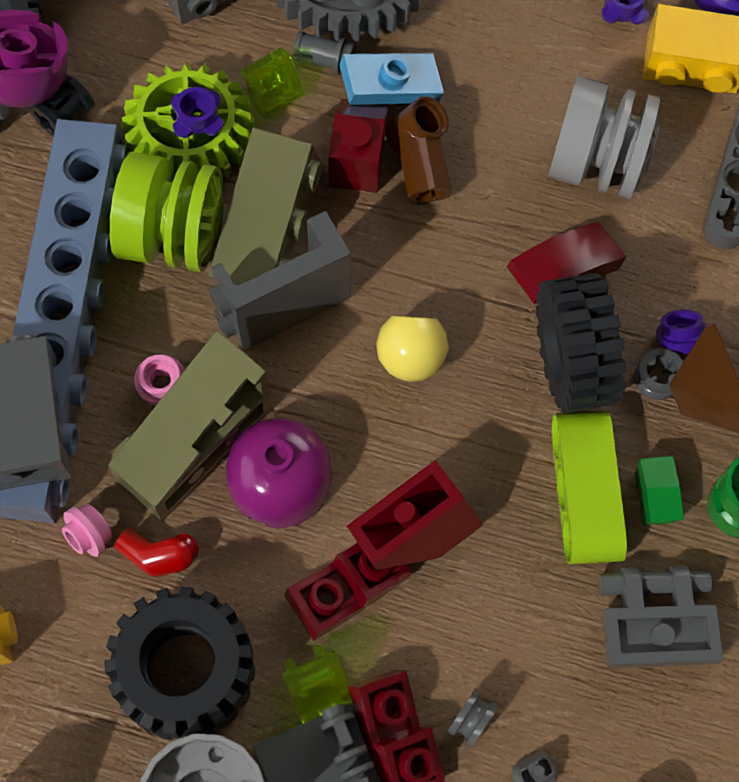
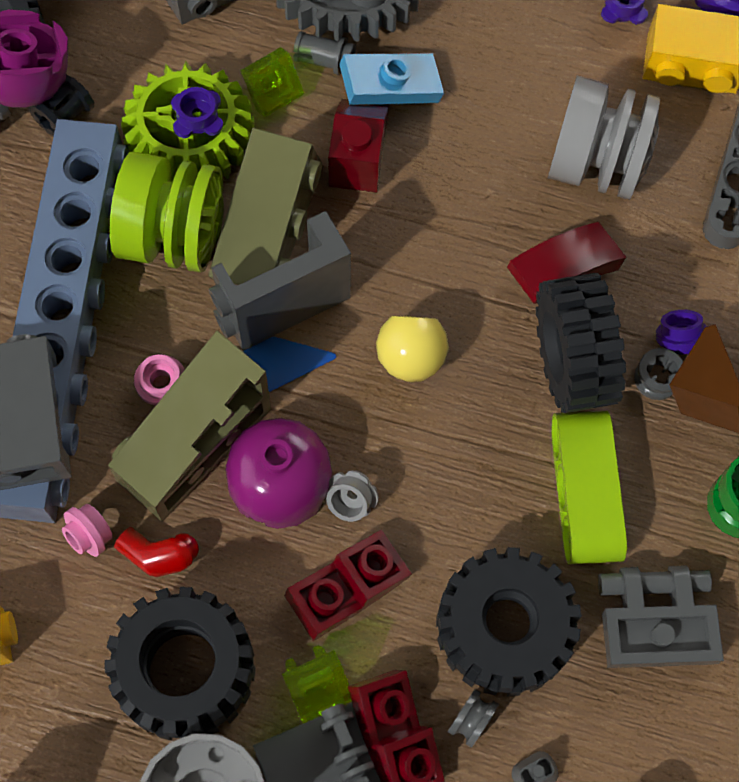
(286, 360): none -> blue sticker
(346, 504): none -> light grey plate
(415, 521): dark red slope -> none
(417, 139): reddish brown piece -> none
(501, 664): none -> black tyre
(658, 491): green piece -> none

